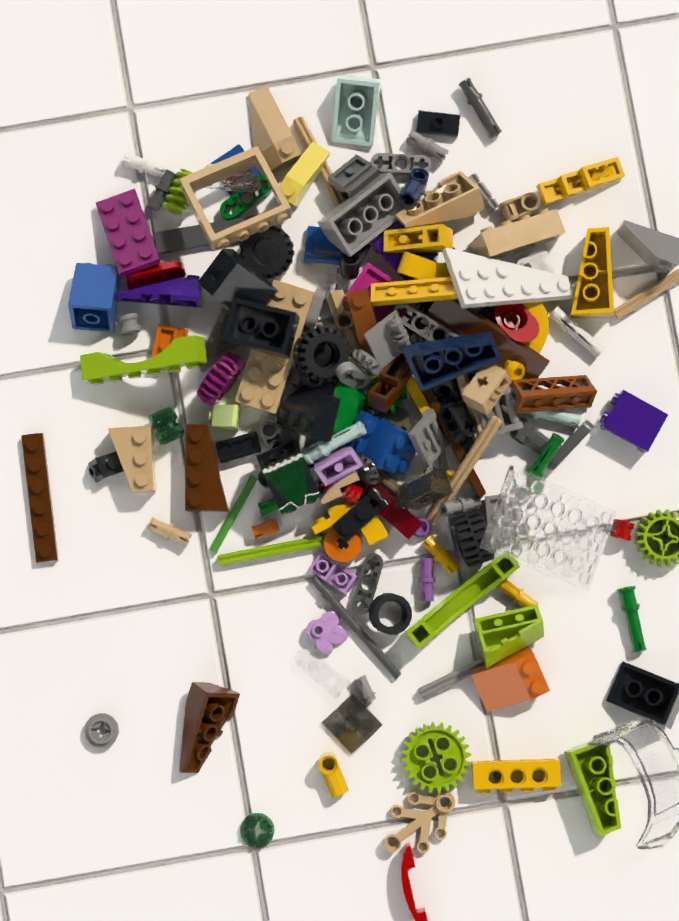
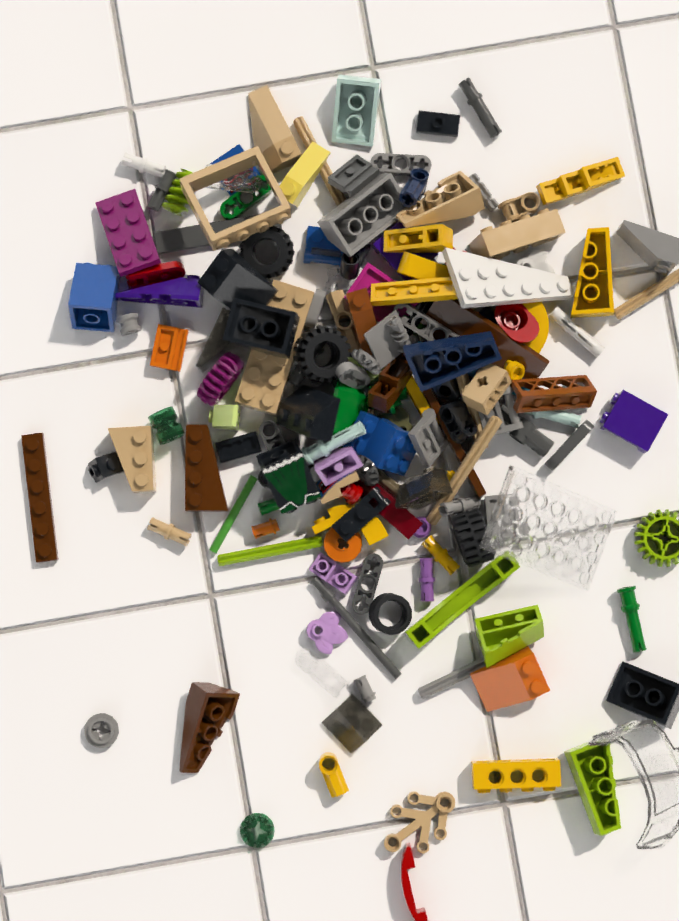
(182, 352): lime arch -> none
(417, 763): lime gear -> none
(427, 145): light grey pin -> none
(518, 595): yellow axle -> none
(546, 455): green pin -> none
(622, 529): red wheel -> none

